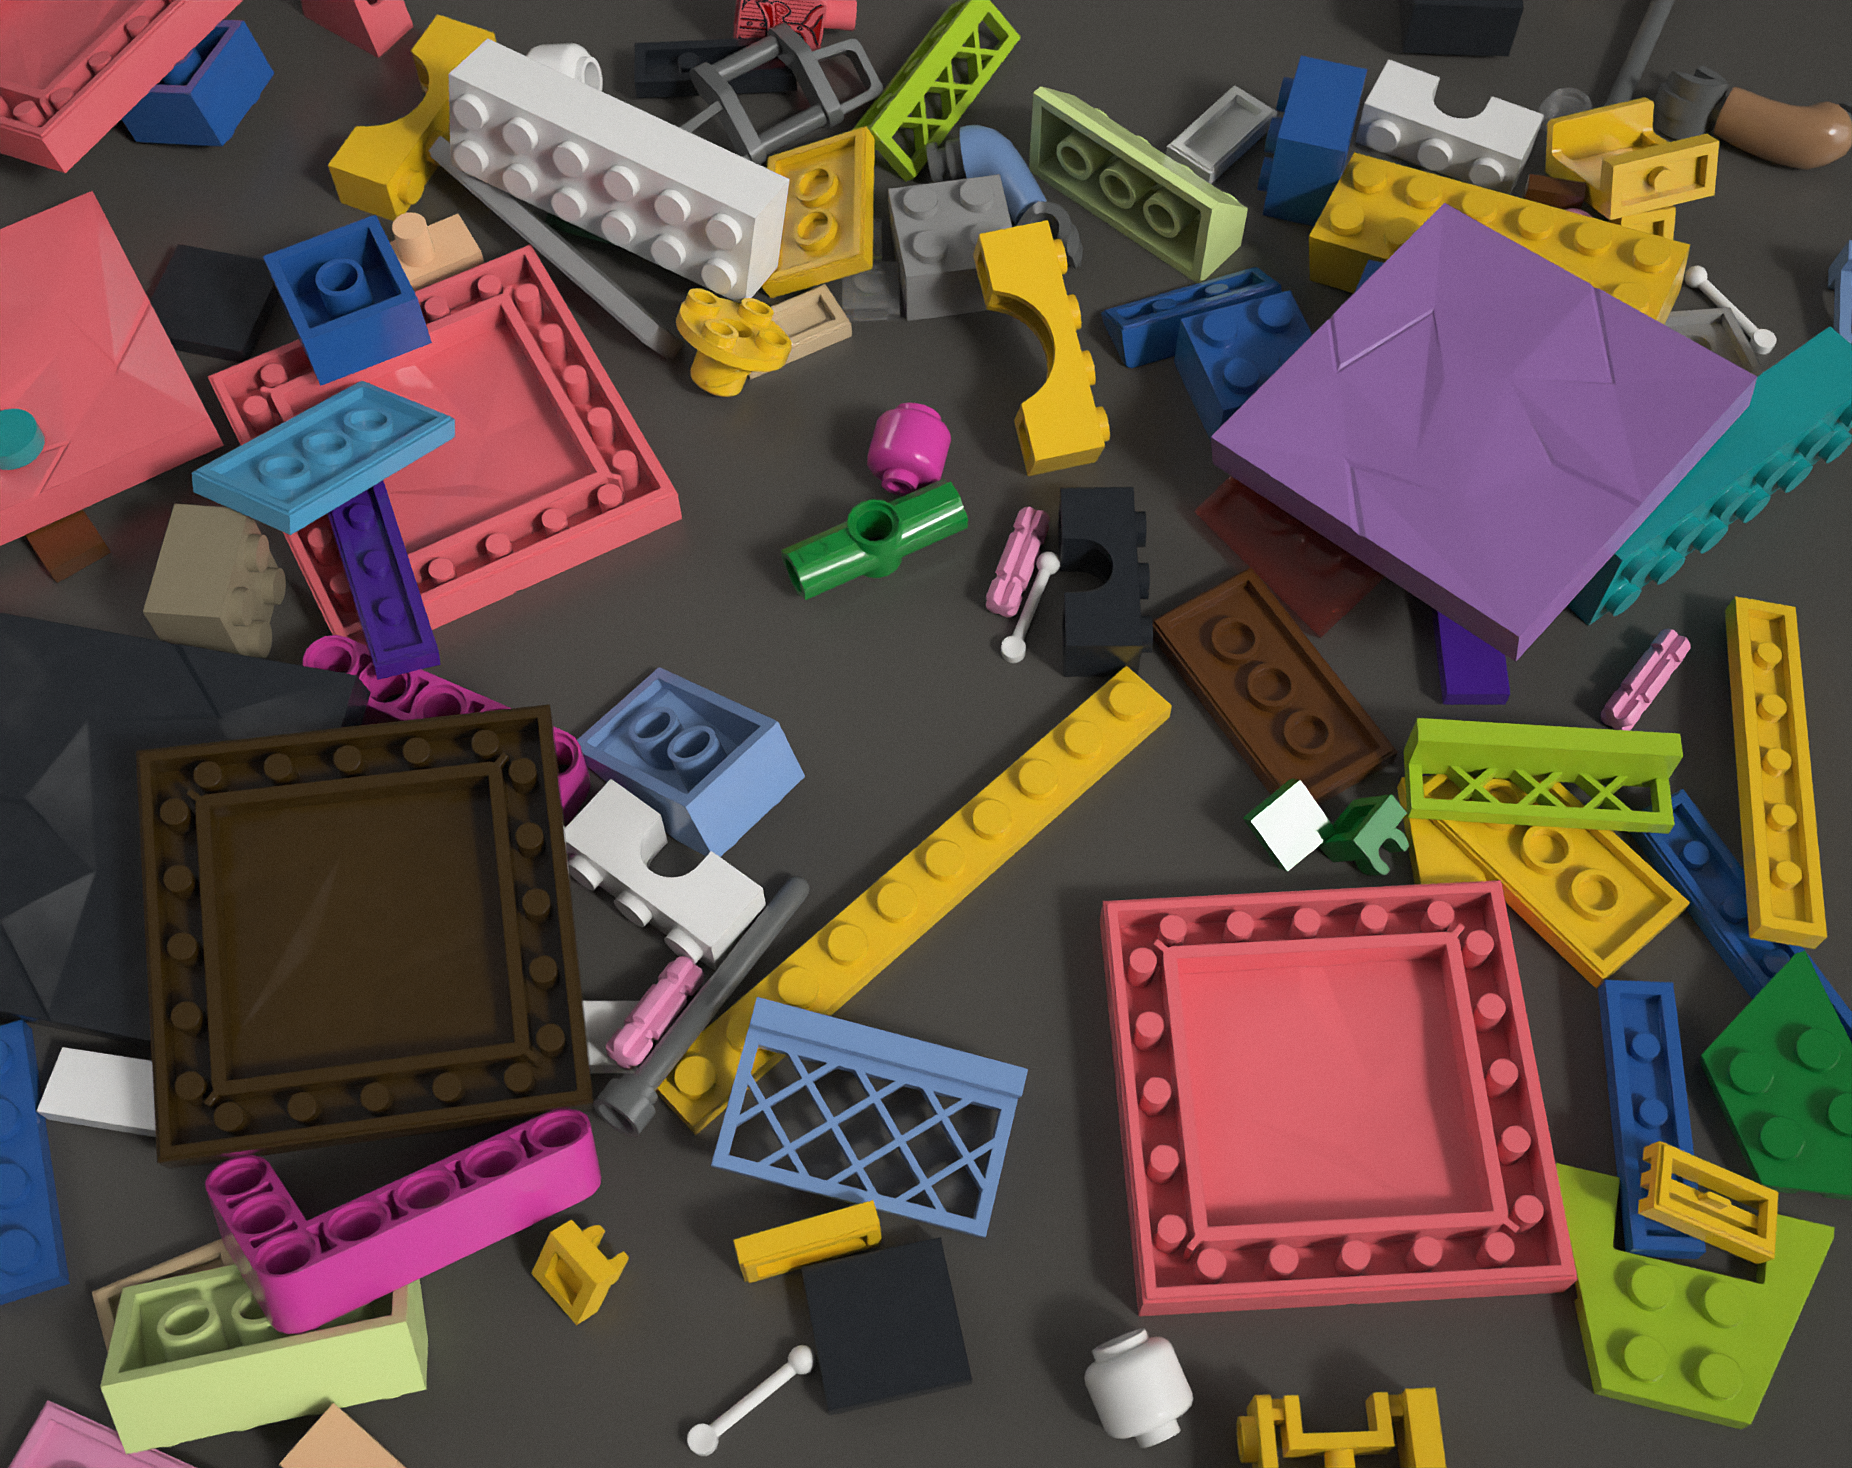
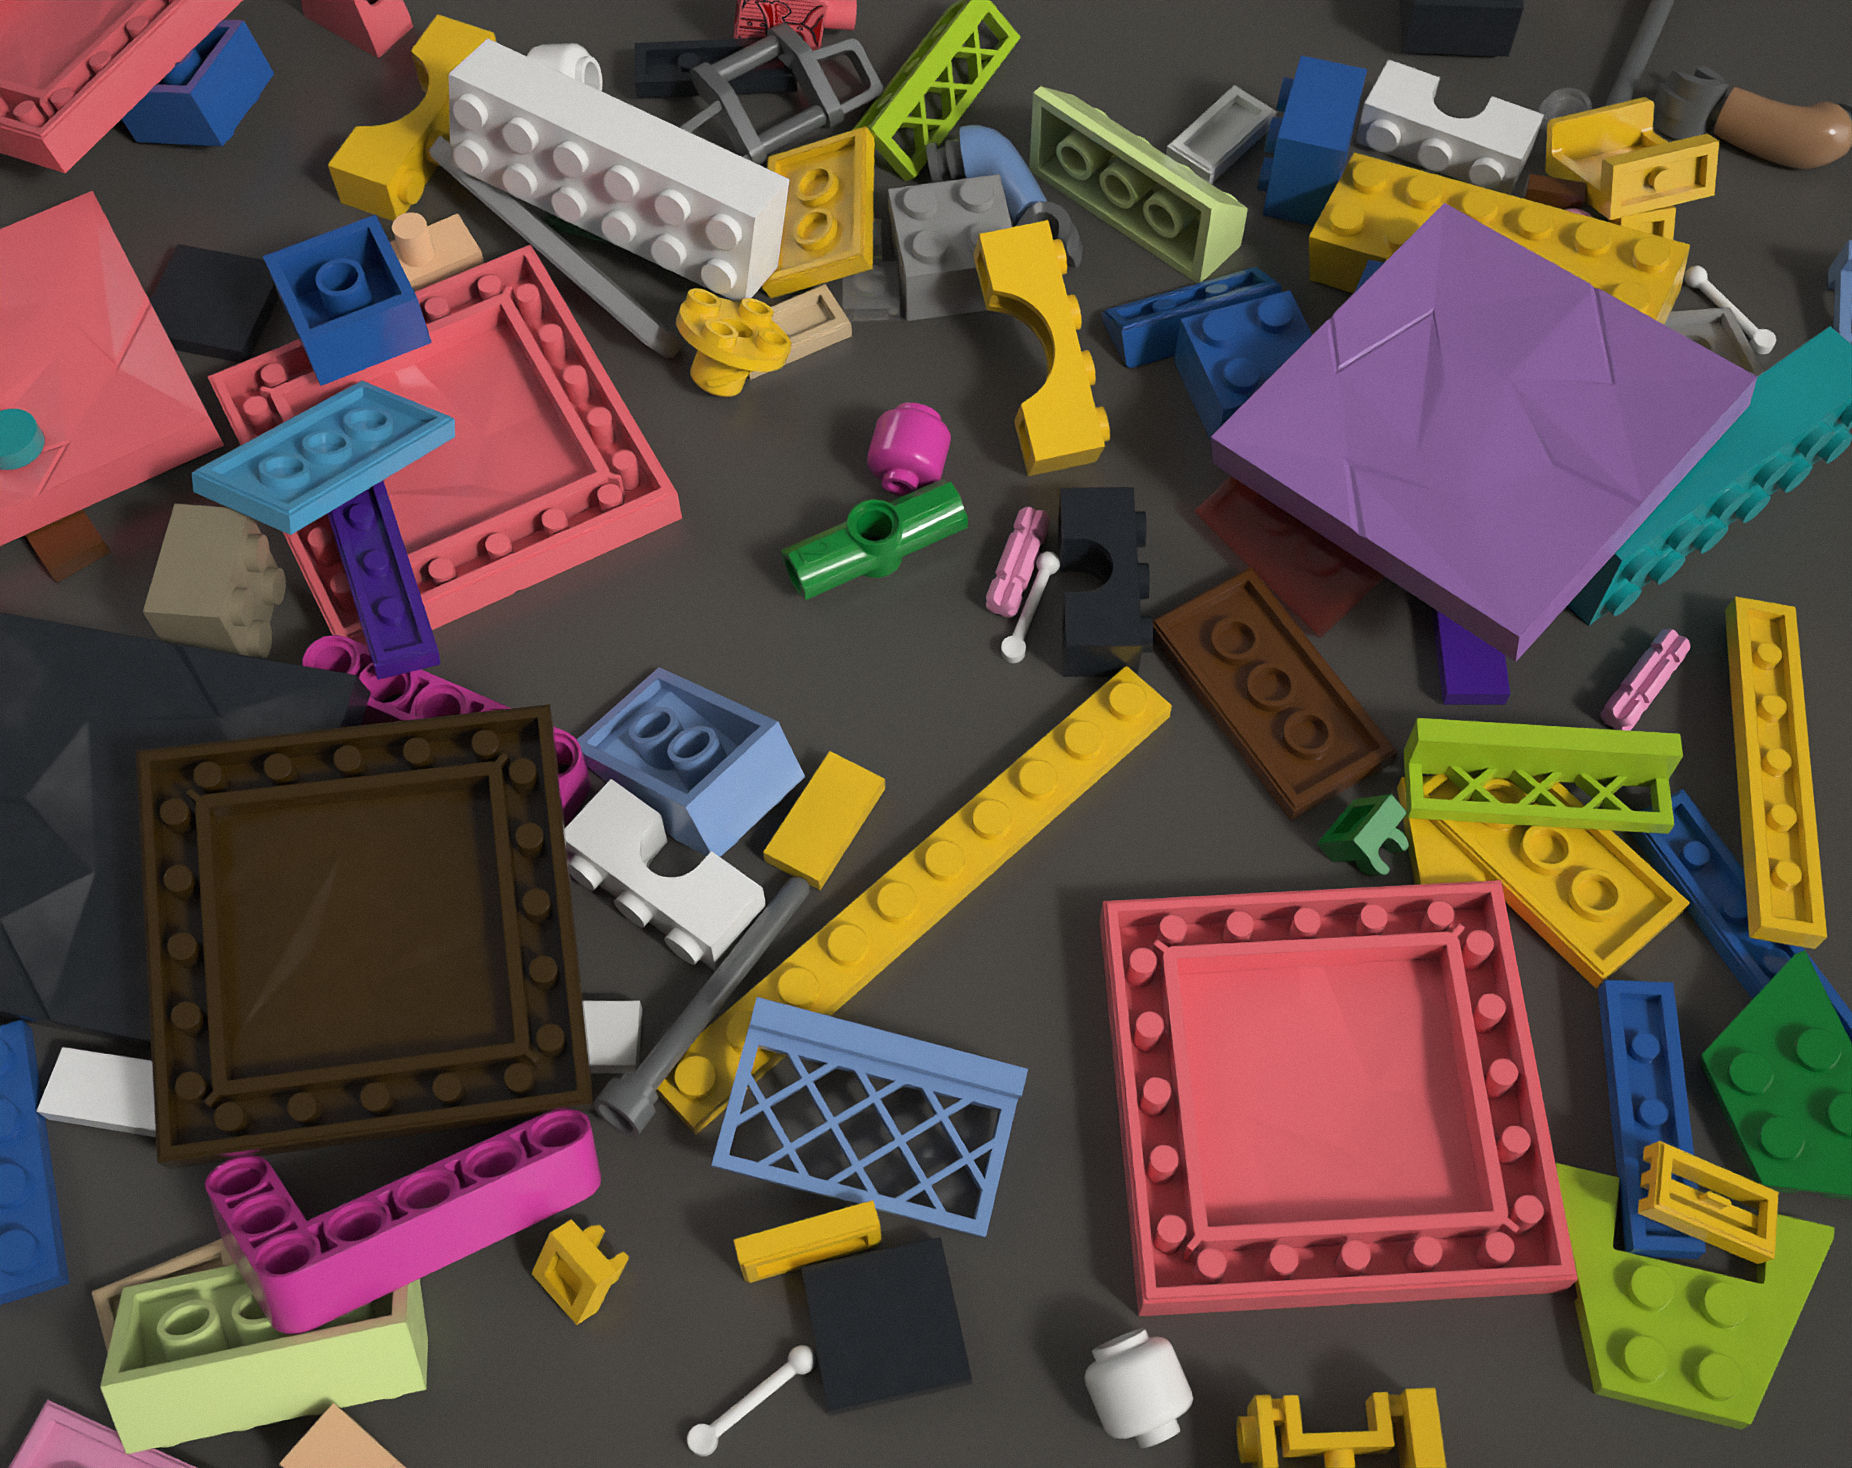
(654, 1013): bright pink axle -> none
(824, 820): none -> yellow tile
(1289, 824): tile -> none

